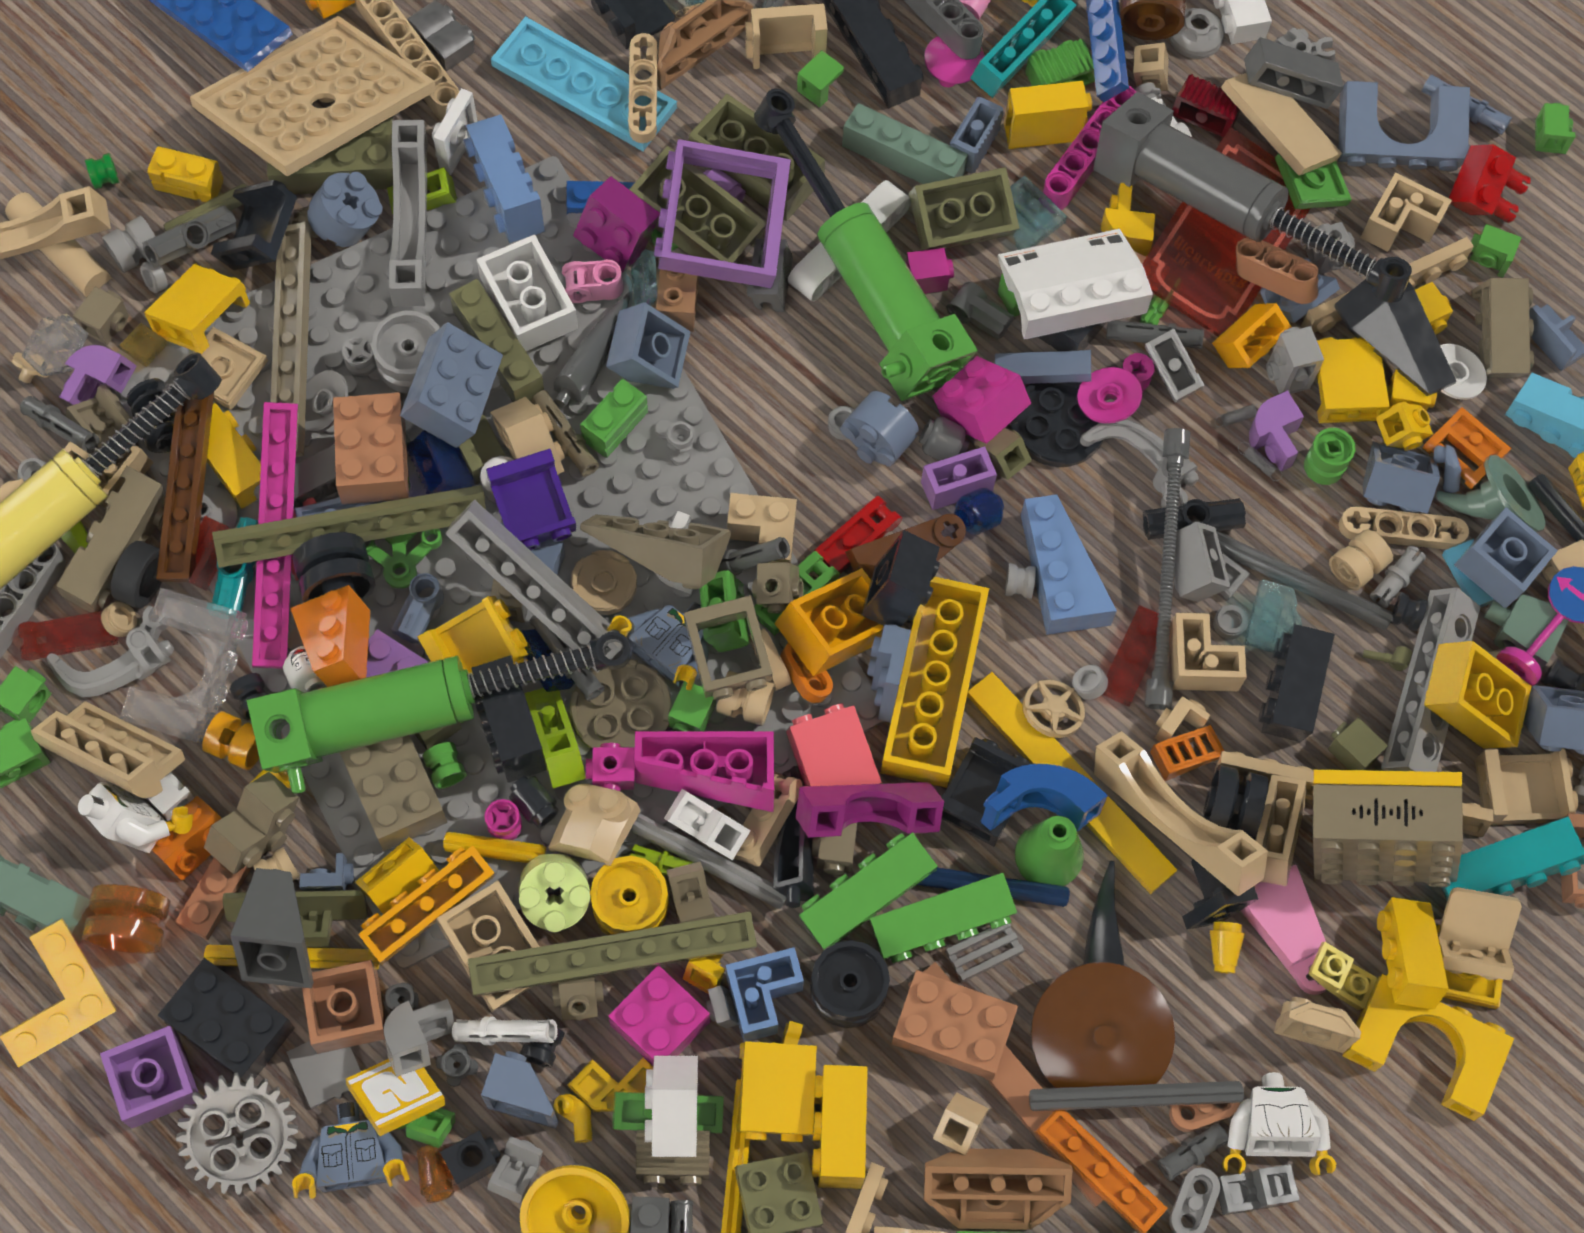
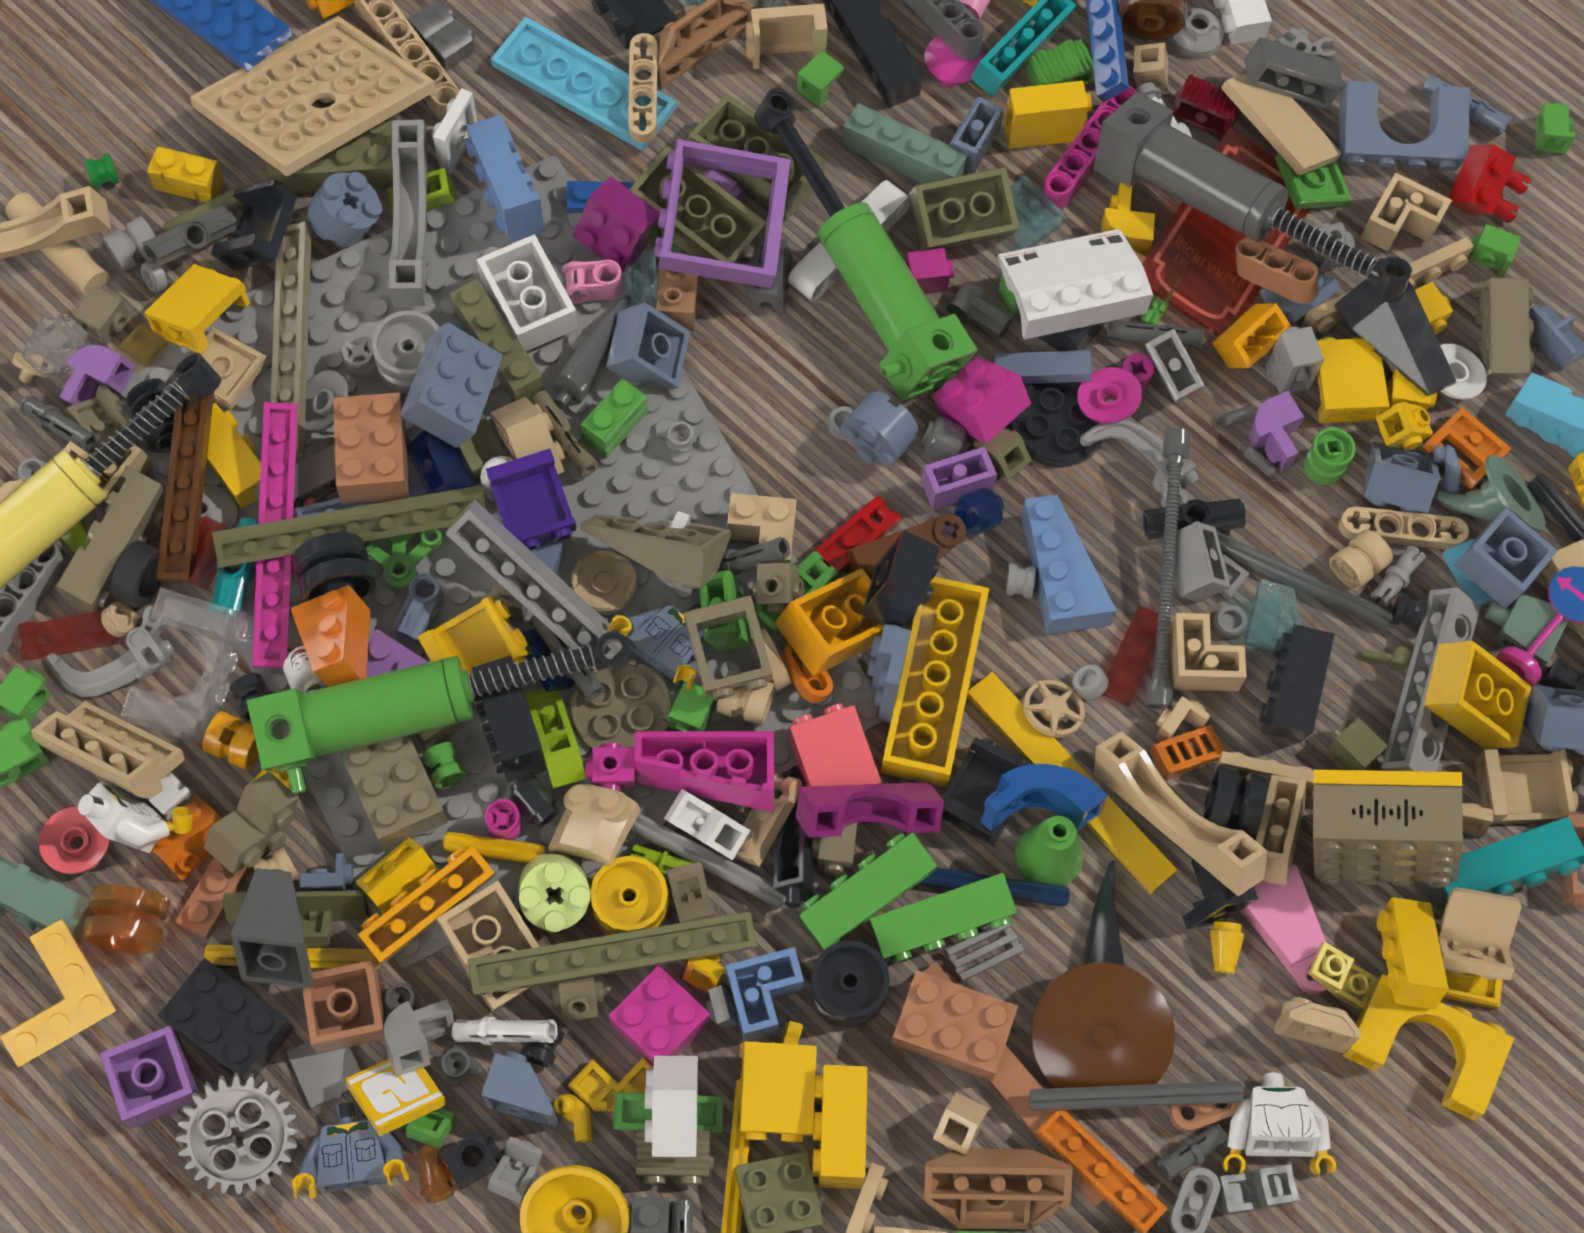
(57, 841): none -> coral dish

